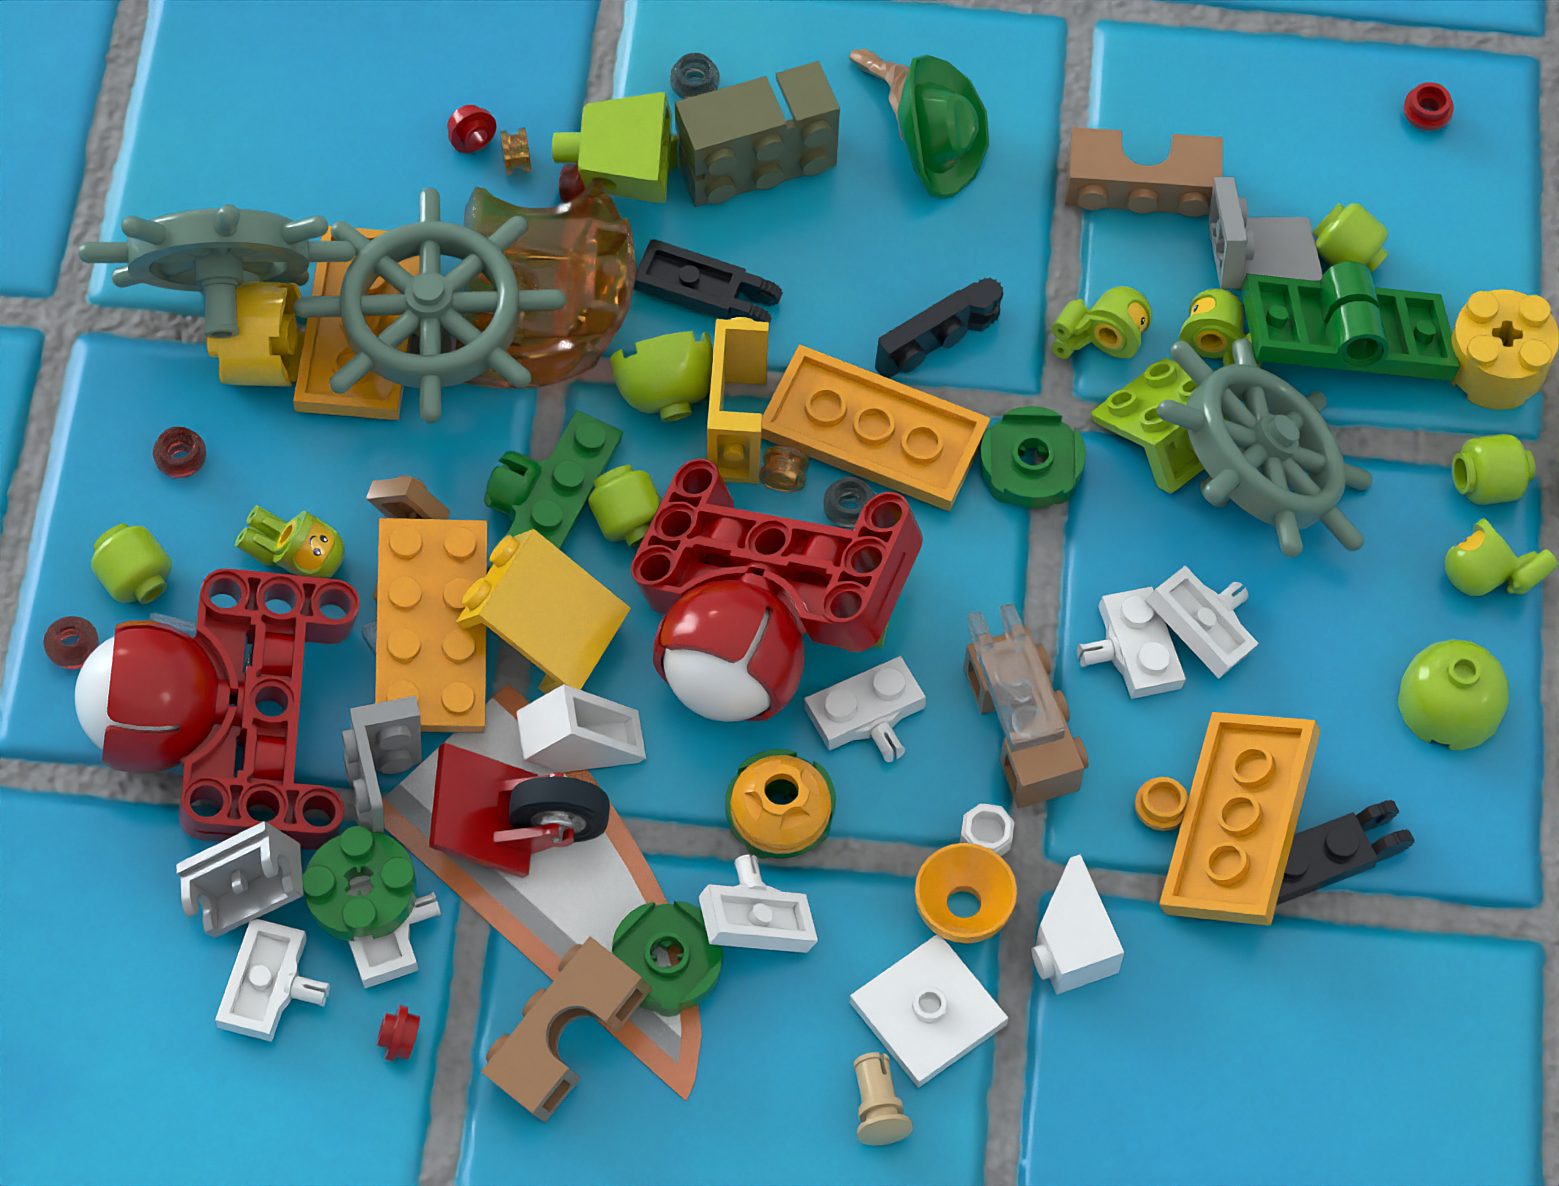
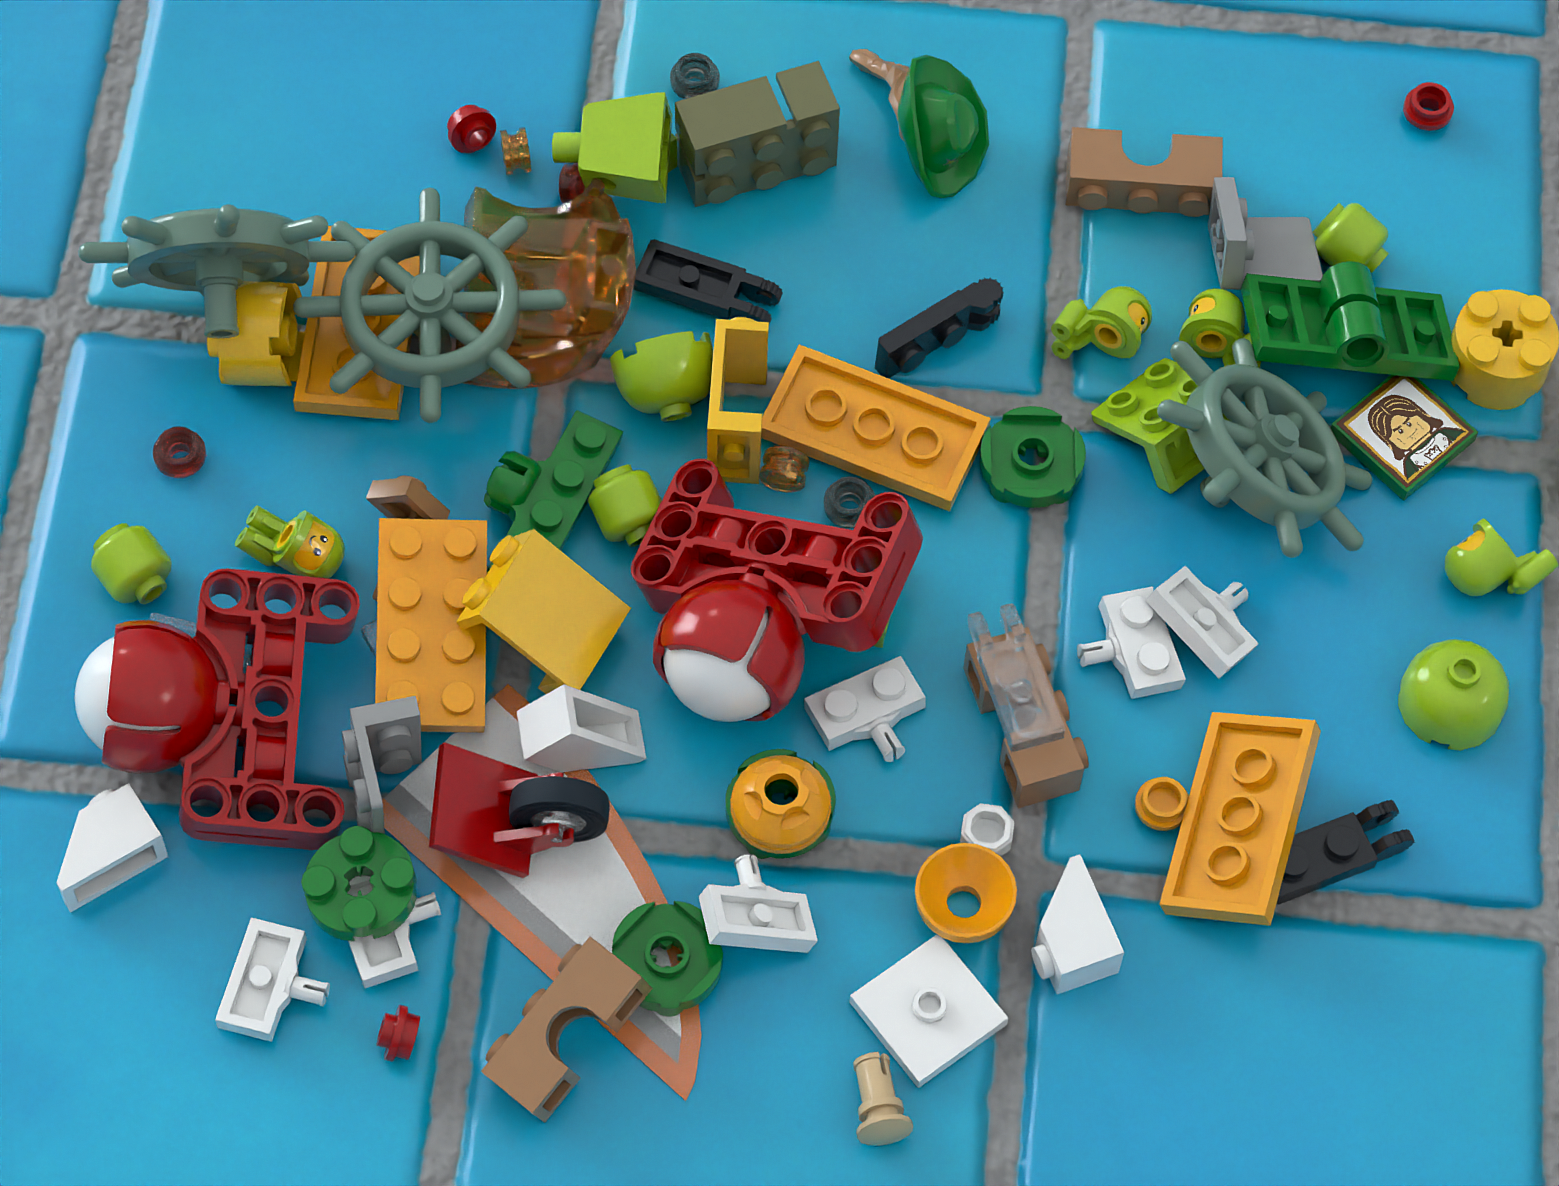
(72, 655): clear red plate -> none
(108, 846): none -> white slope
(241, 878): light grey hinge -> none
(1403, 433): none -> tile
(1493, 469): lime head -> none

